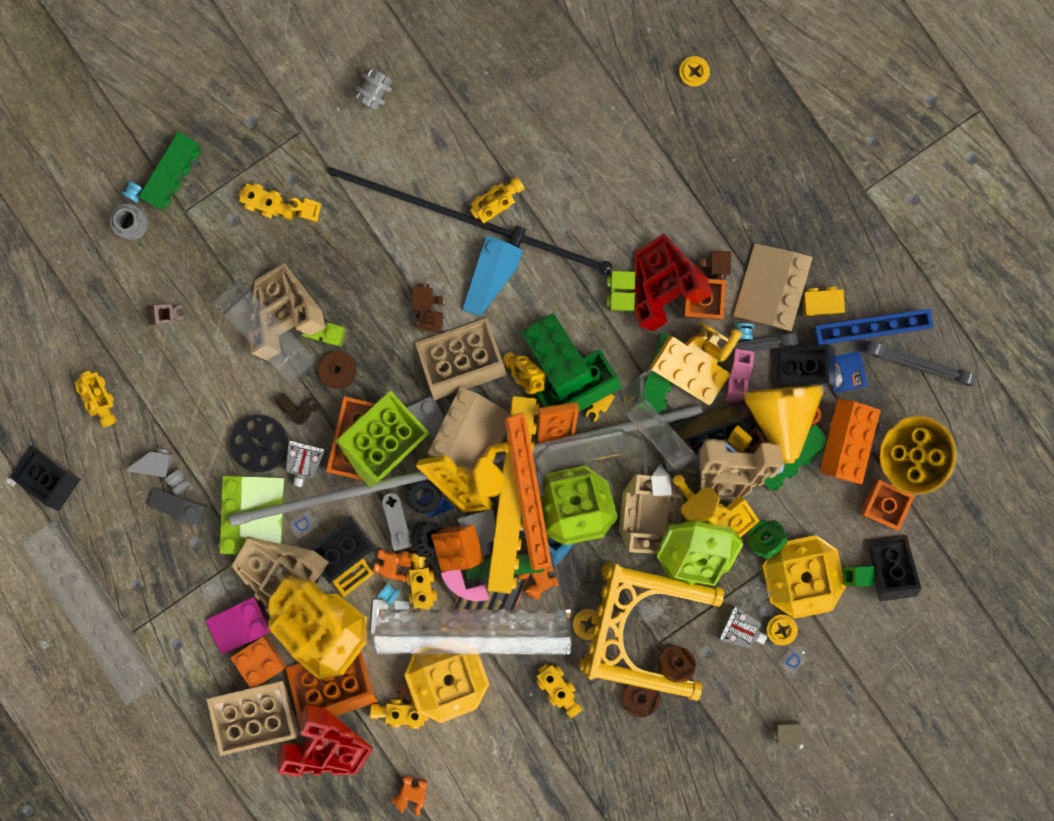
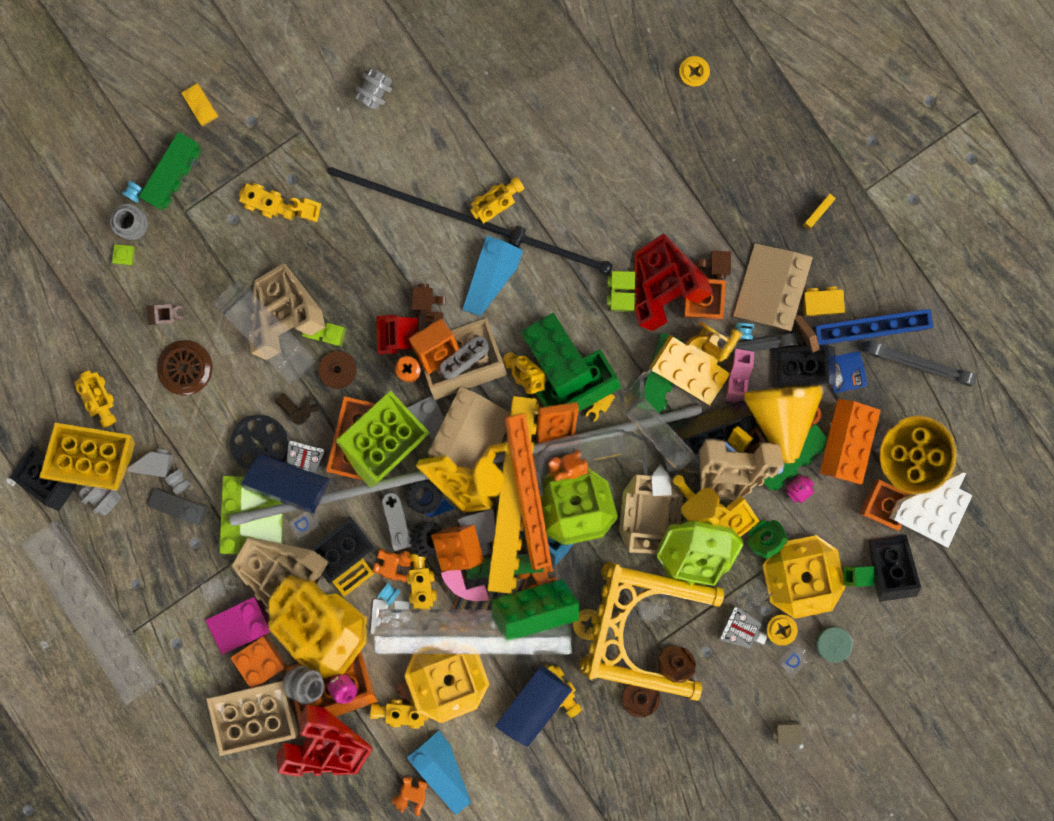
(87, 456): none -> yellow slope
(101, 498): none -> light grey piece
(123, 255): none -> lime plate
(199, 104): none -> yellow plate
(203, 375): none -> reddish brown piece
(285, 483): none -> dark blue slope
(303, 684): none -> light grey piece
(342, 689): none -> dark pink head
(394, 333): none -> red plate
(415, 368): none -> orange piece
(433, 345): none -> orange brick
(440, 770): none -> dark azure wedge
(462, 366): none -> light grey beam
(534, 706): none -> dark blue slope
(535, 610): none -> green brick
(570, 464): none -> orange animal
(800, 488): none -> dark pink head
(806, 333): none -> medium nougat tile
(818, 212): none -> yellow tile
(833, 644): none -> sand green head
(935, 513): none -> white wing

